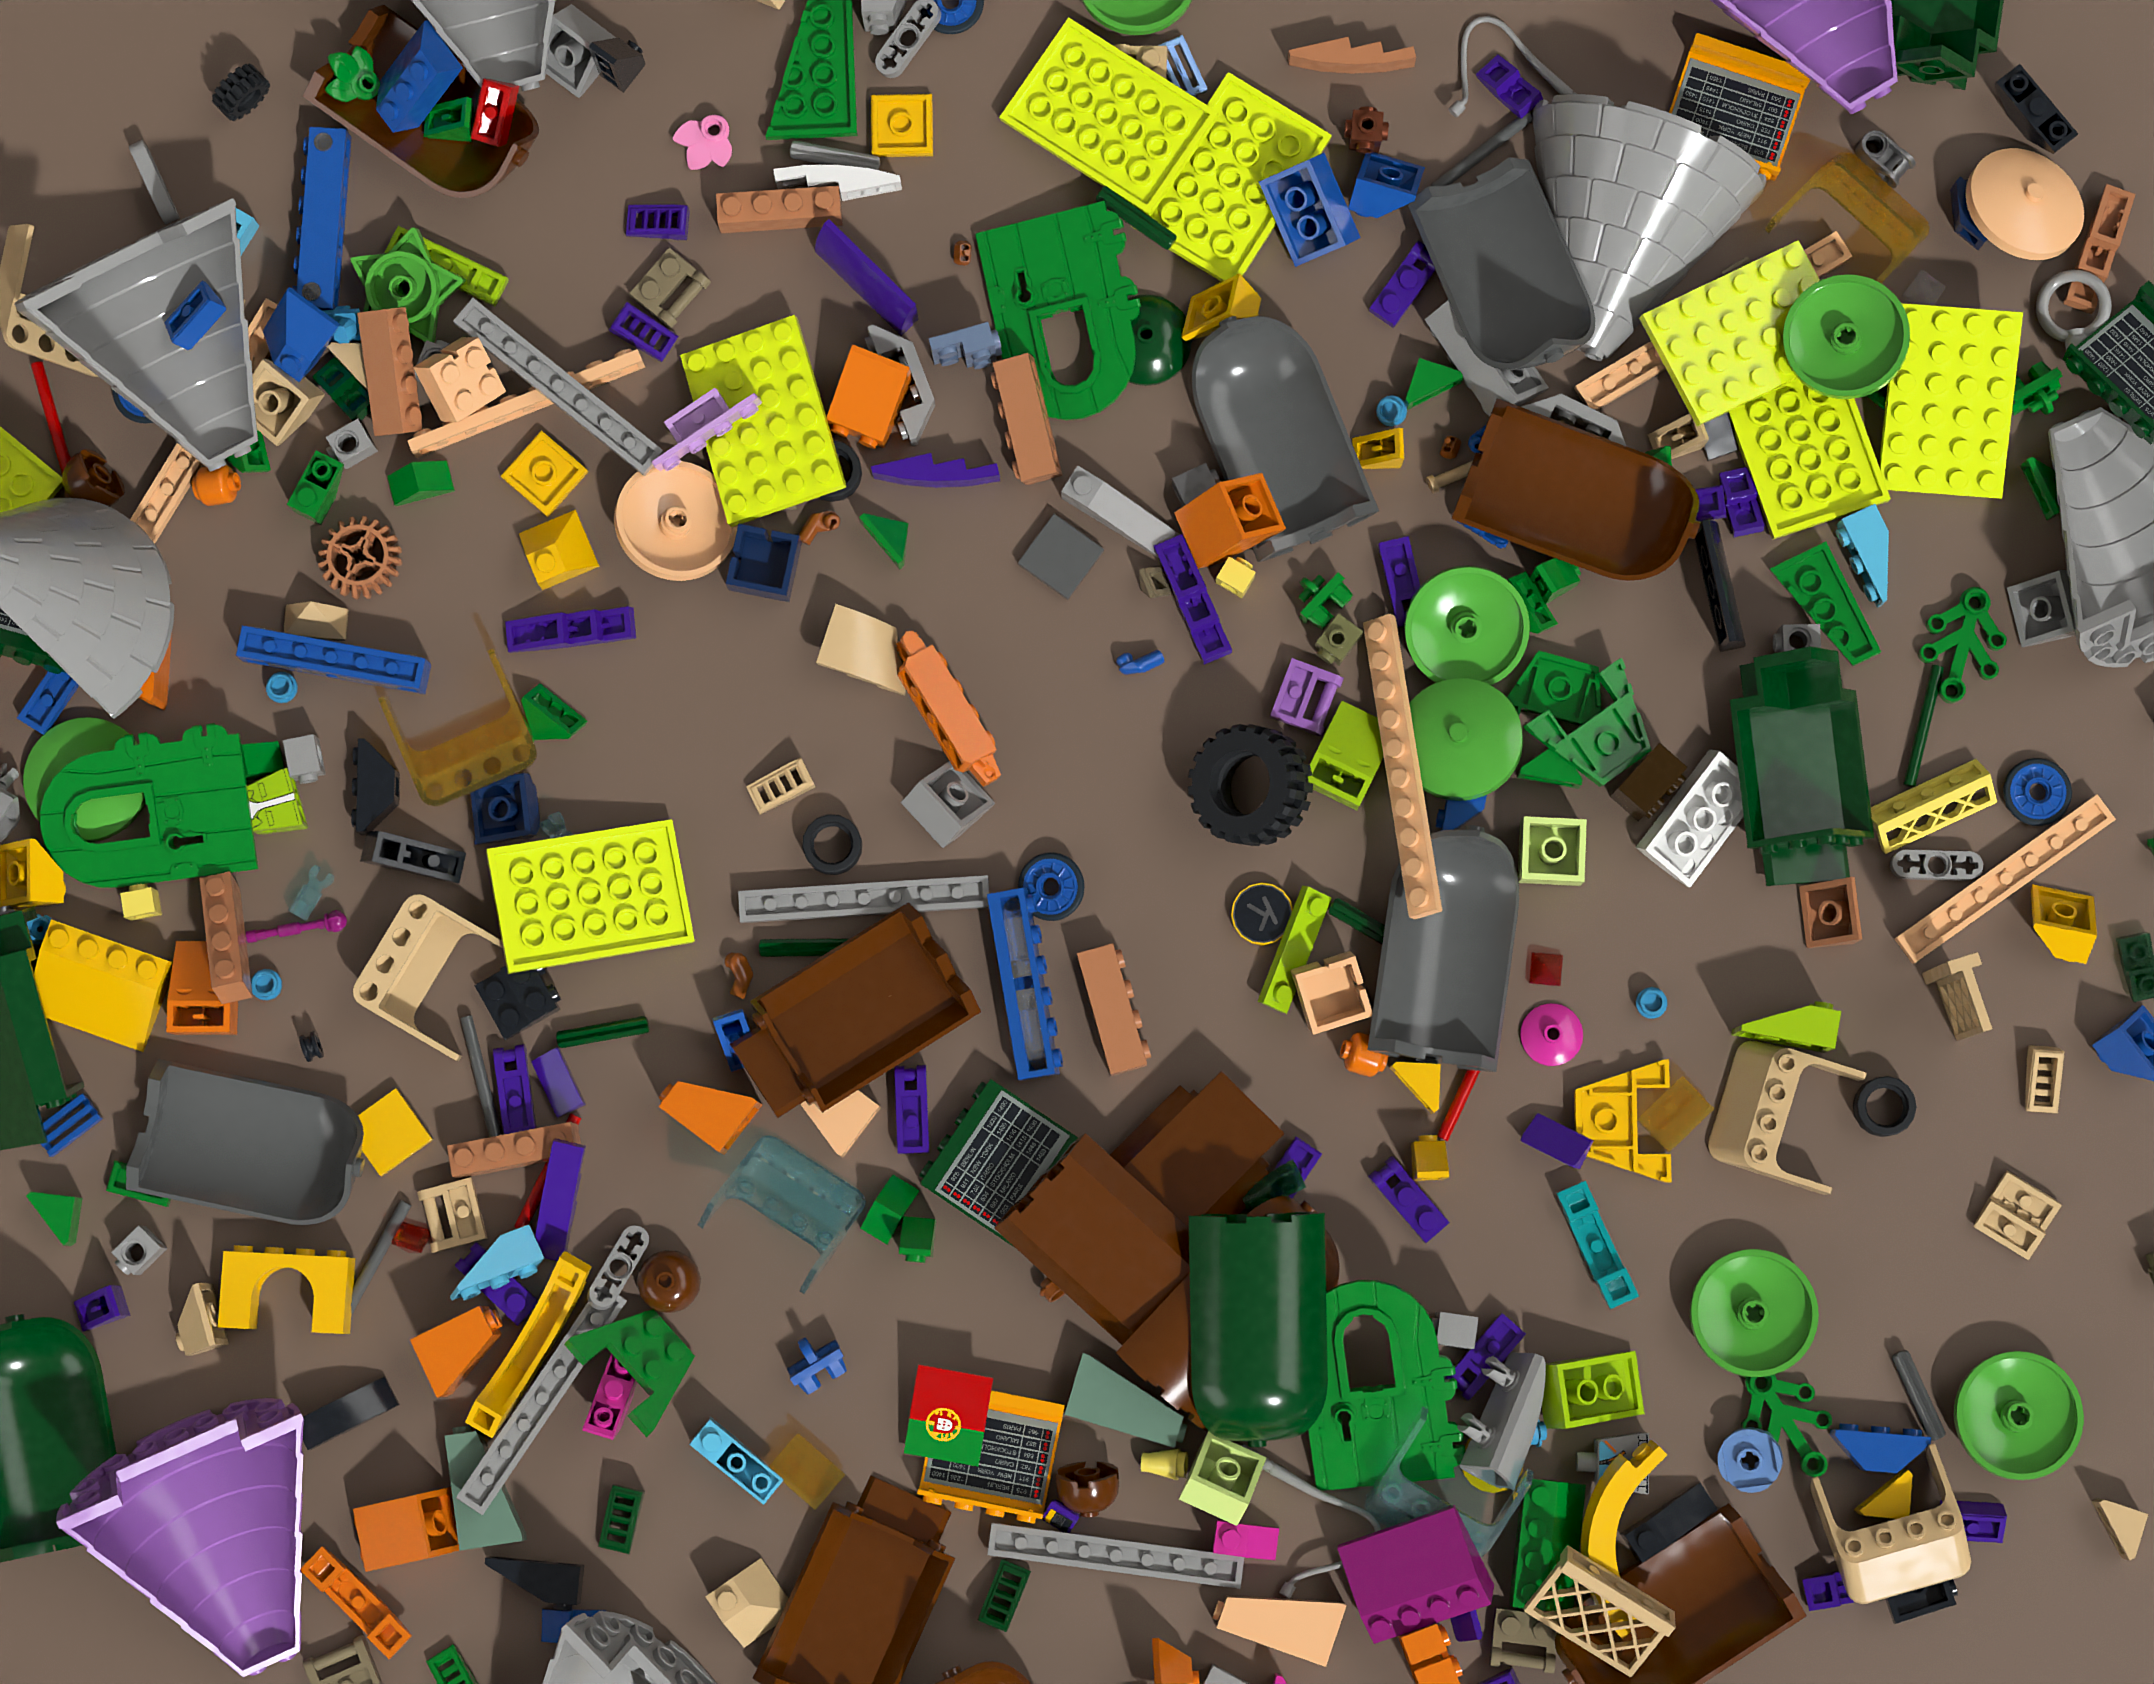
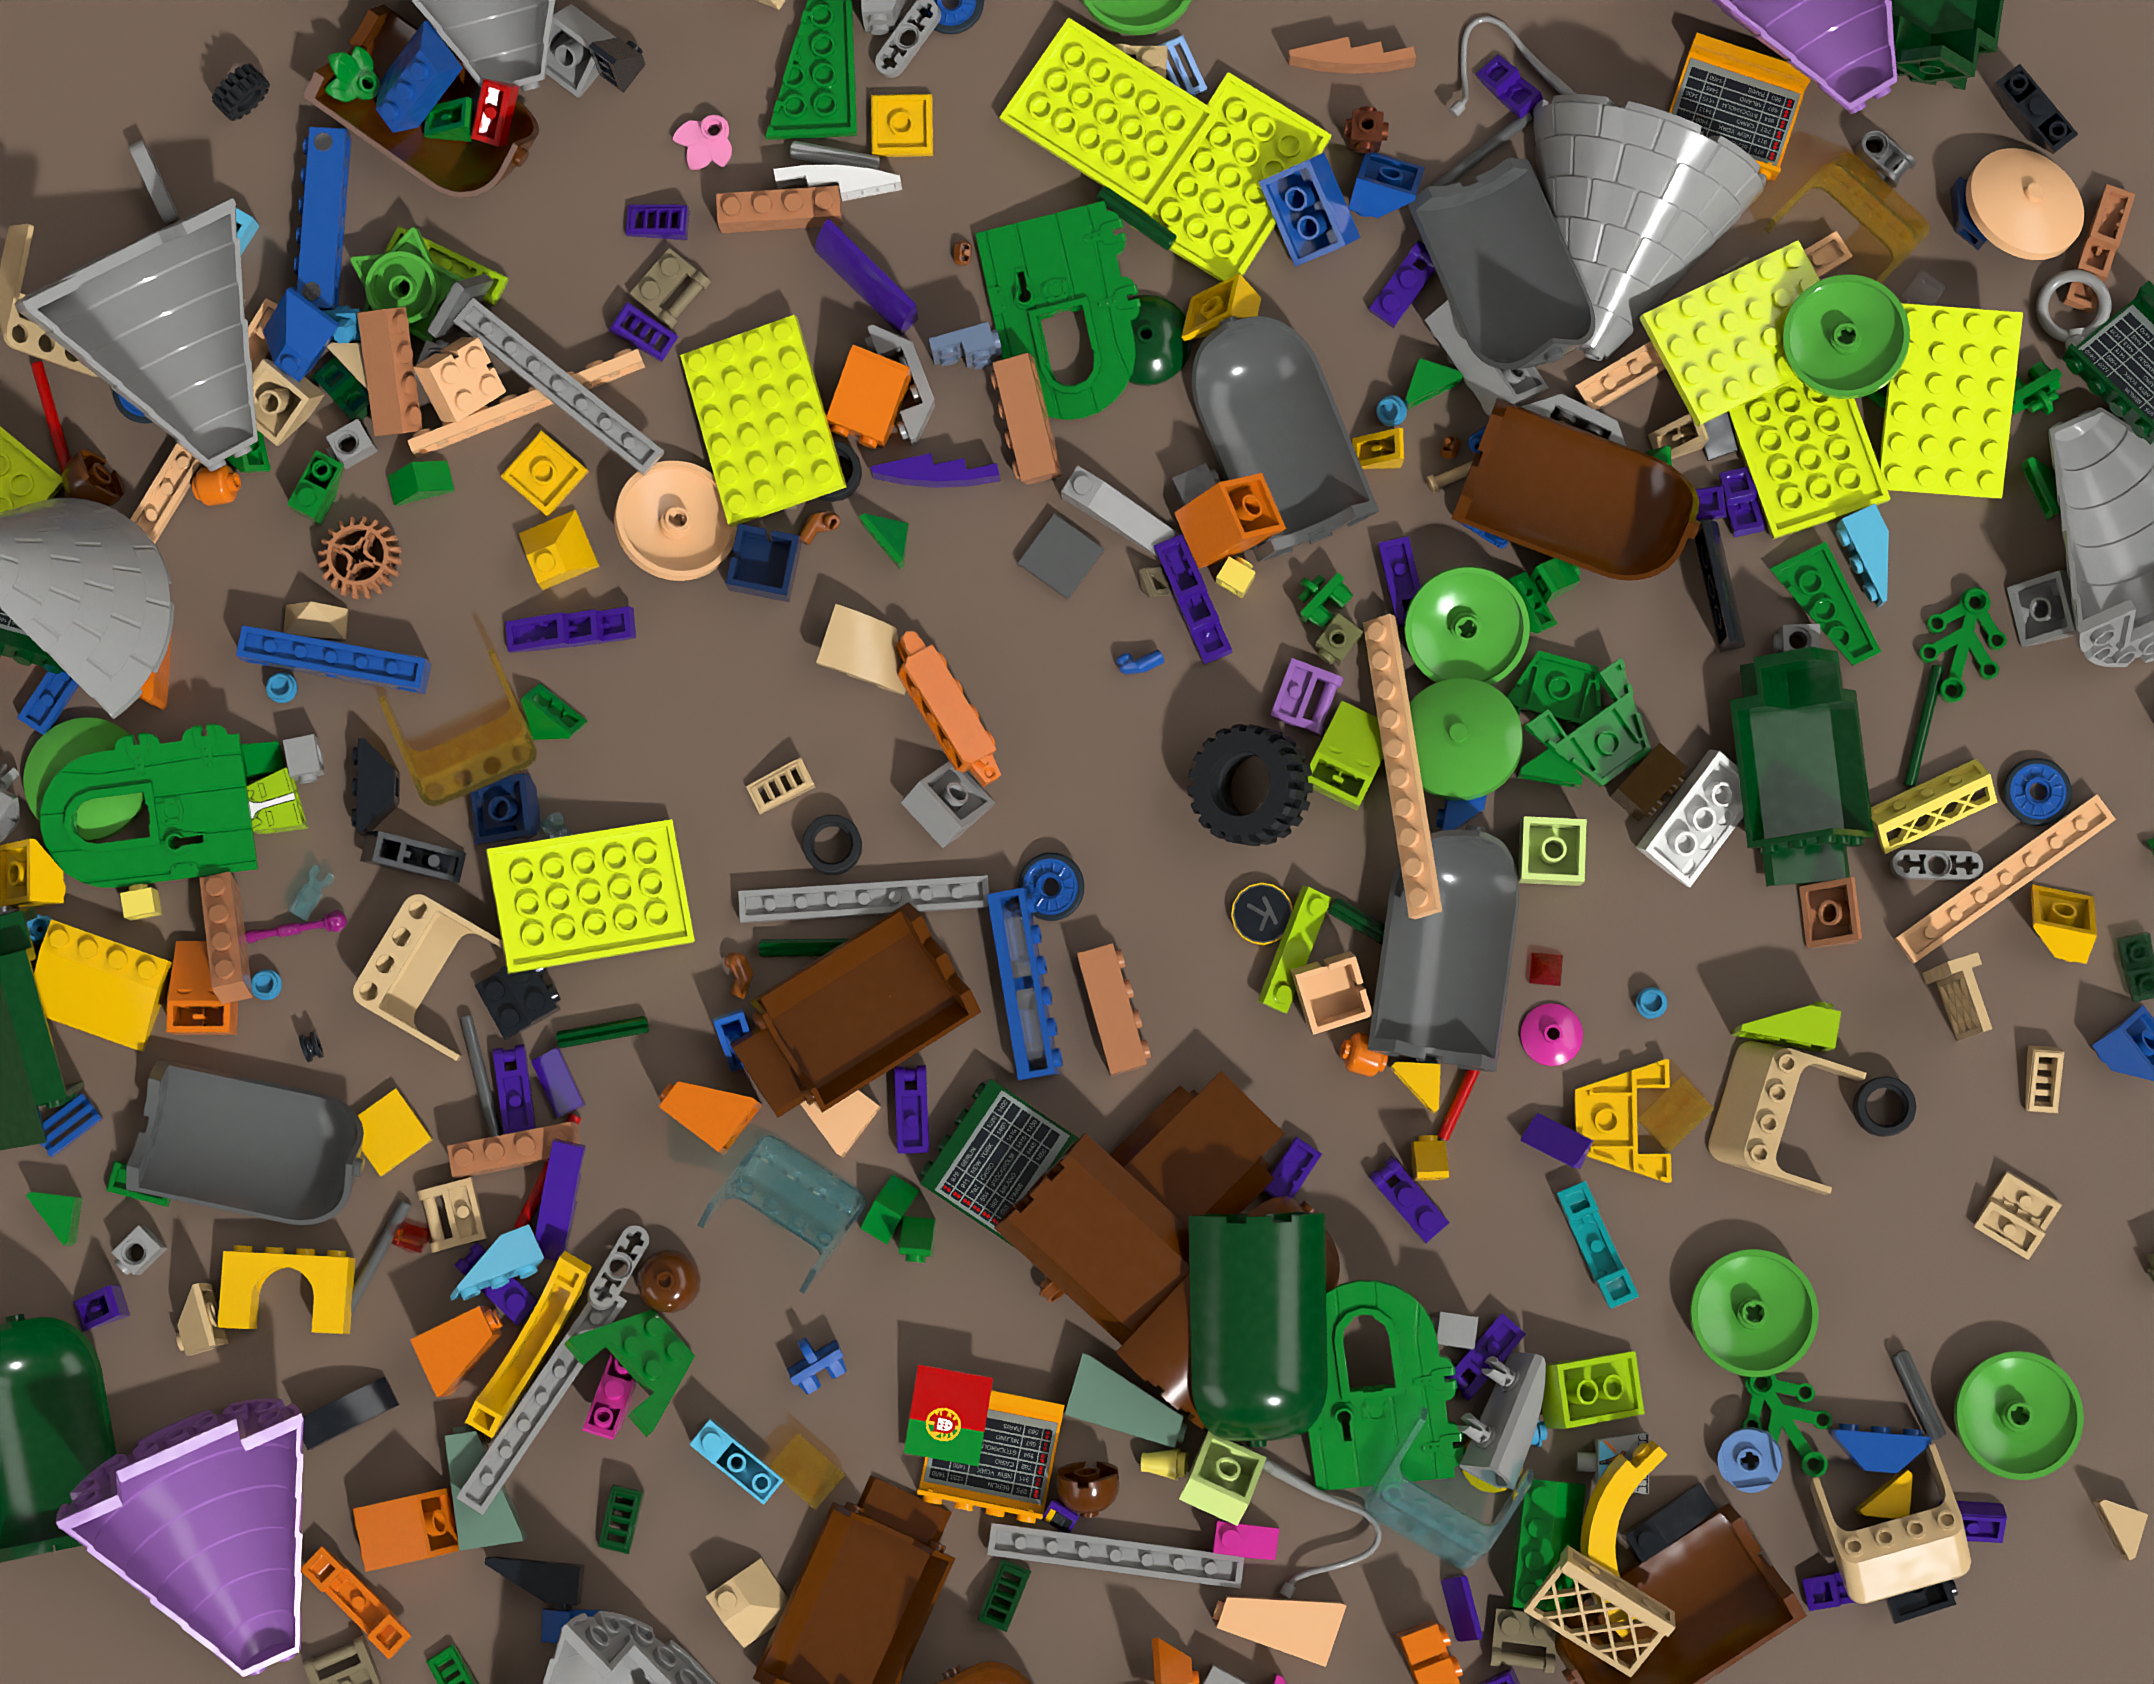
(194, 316): blue slope -> none
(456, 300): none -> dark grey tile
(700, 422): lavender bracket -> none
(1280, 1182): clear green slope -> none
(1415, 1574): magenta slope -> none

